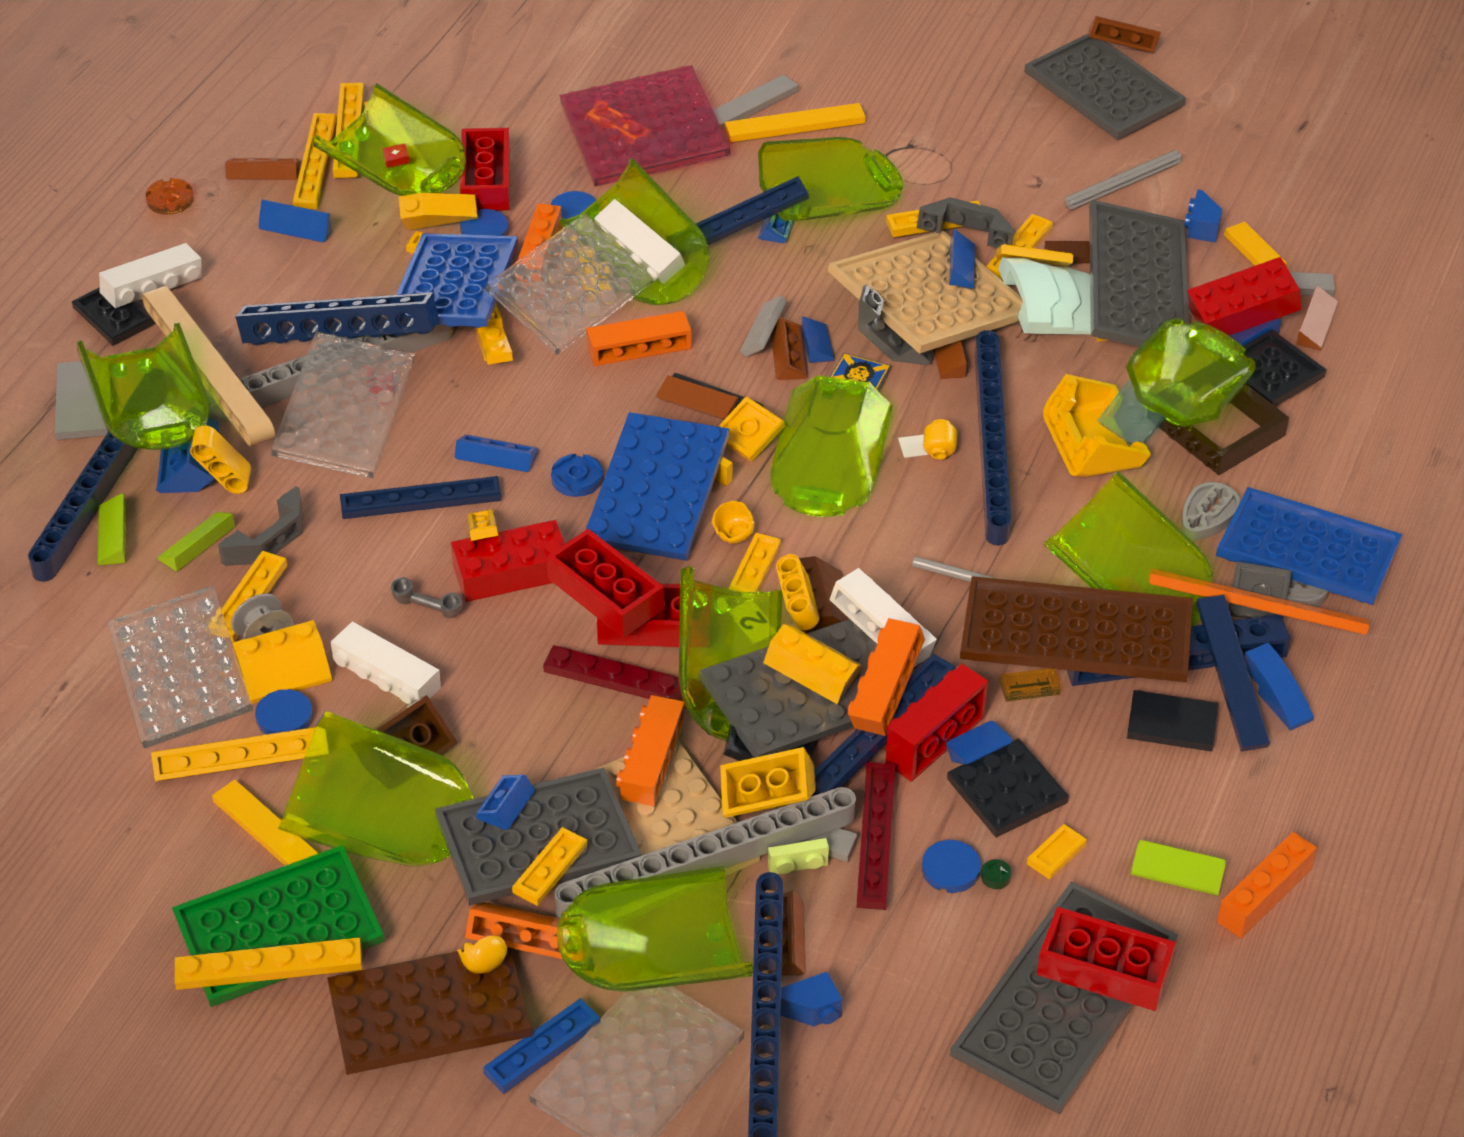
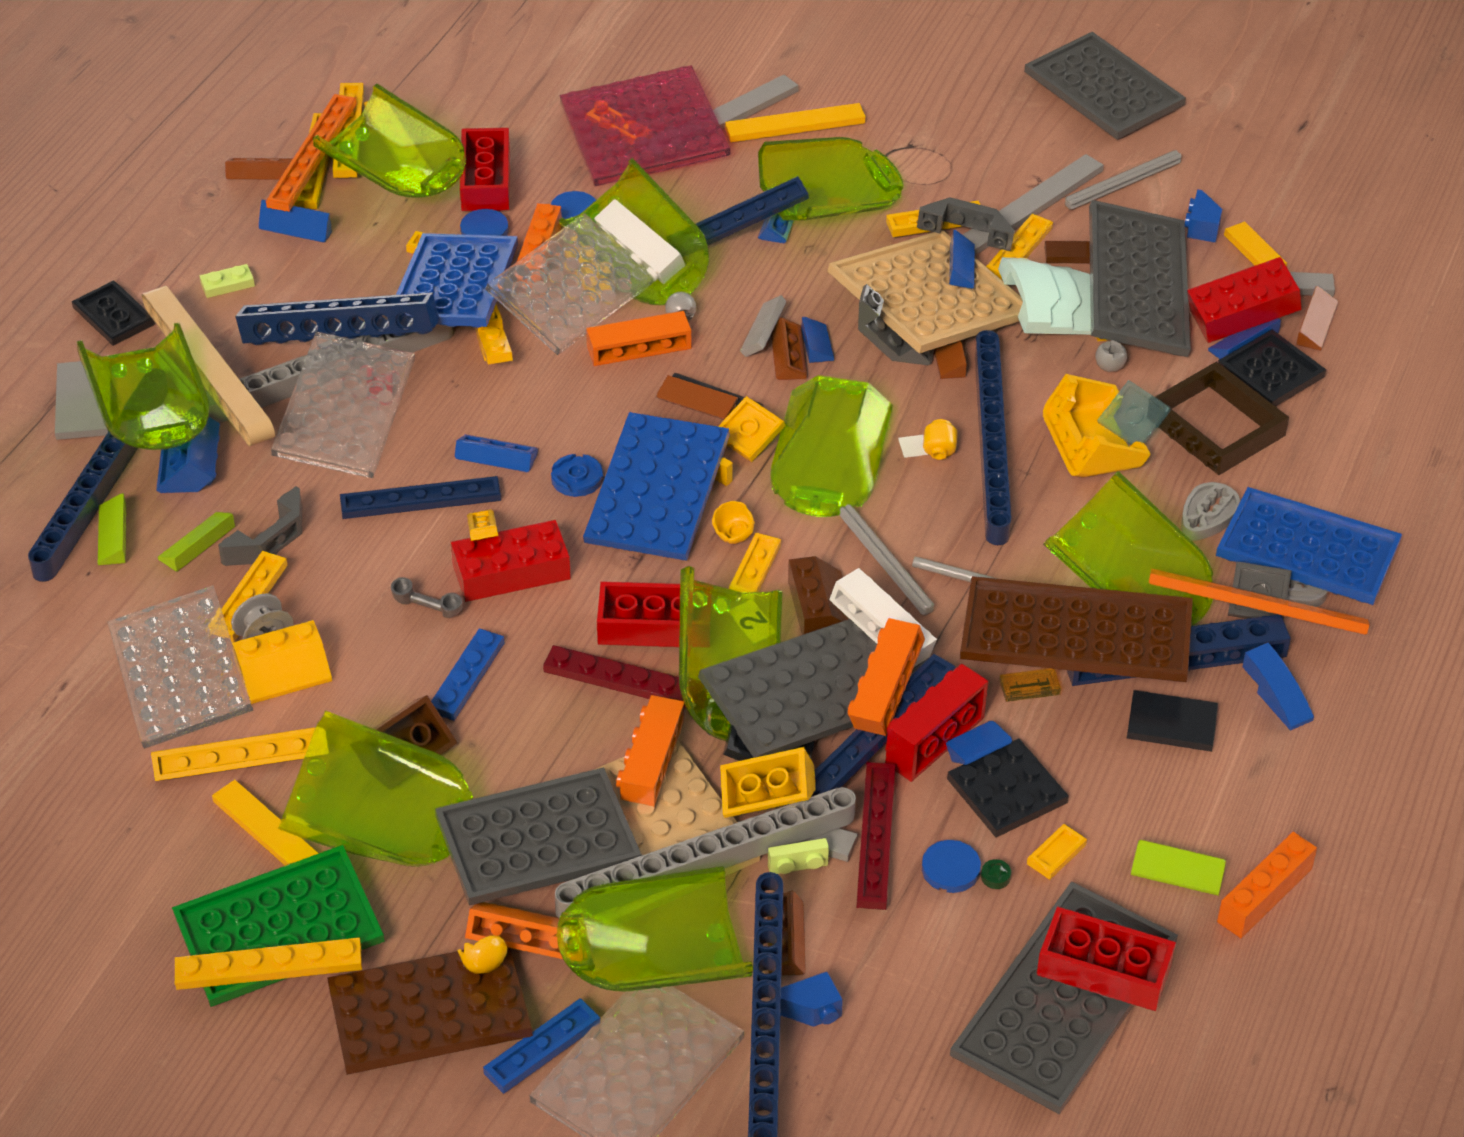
(166, 268): white brick -> none
(169, 196): clear orange tile -> none
(220, 459): yellow beam -> none
(227, 280): none -> yellowish green plate
(283, 711): blue tile -> none
(309, 157): none -> orange tile
(385, 664): white brick -> none
(396, 155): red tile -> none
(436, 209): yellow slope -> none
(467, 673): none -> blue plate
(506, 801): blue slope -> none
(549, 866): yellow tile -> none
(605, 583): red brick -> none
(681, 302): none -> light grey piece
(797, 592): yellow beam -> none
(811, 663): yellow slope -> none
(861, 369): flag -> none
(887, 560): none -> light grey axle
(1036, 255): yellow tile -> none
(1042, 197): none -> light grey tile
(1111, 356): none -> light grey piece
(1124, 34): dark orange slope -> none
(1188, 372): clear neon green windscreen -> none
(1232, 673): dark blue tile -> none

